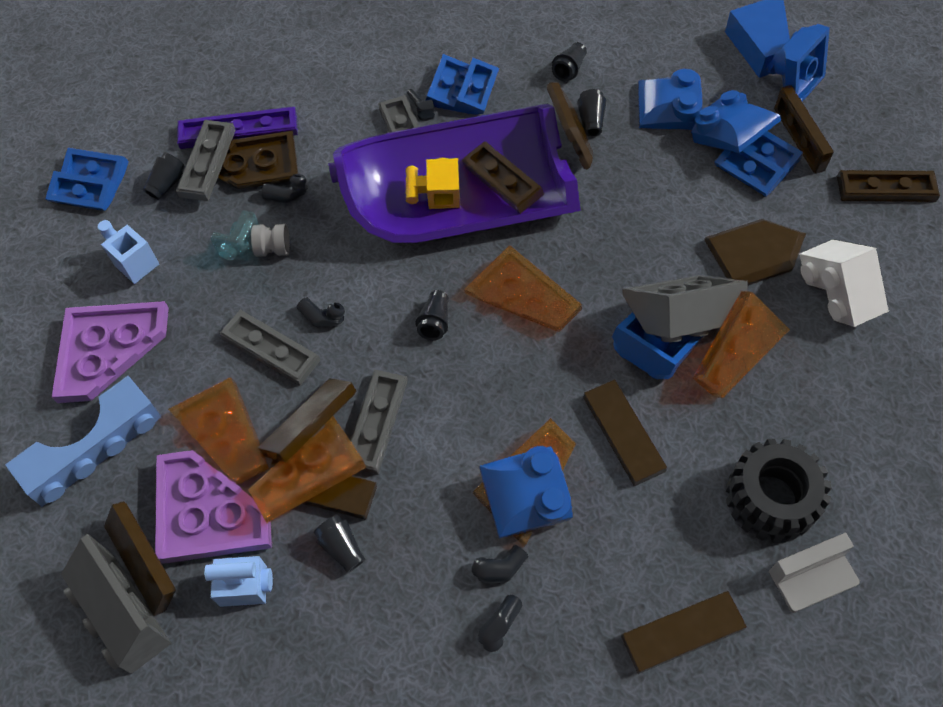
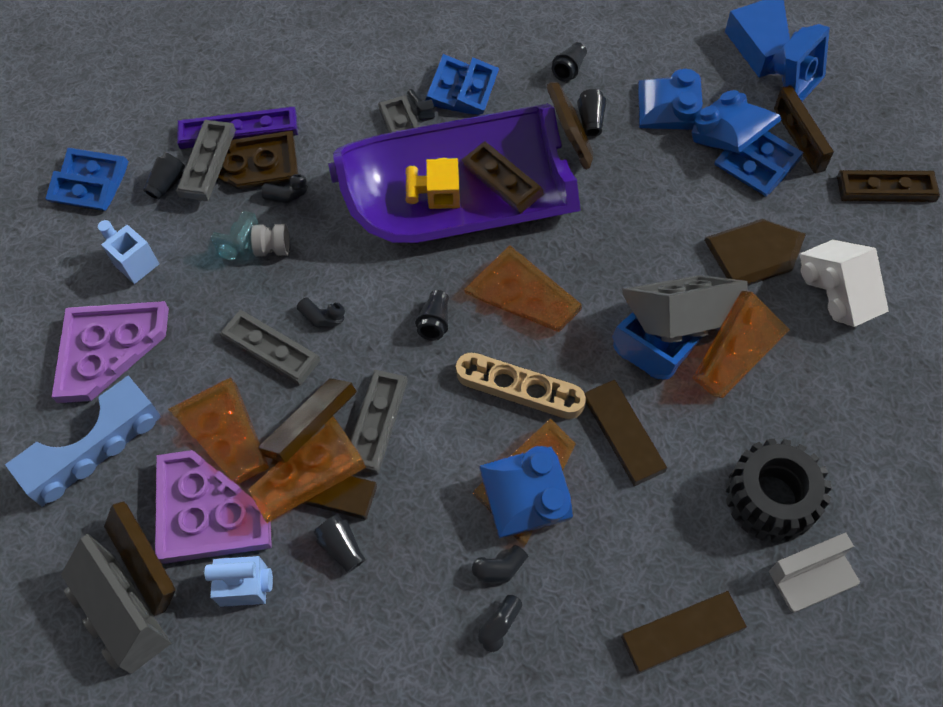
(521, 381): none -> tan beam

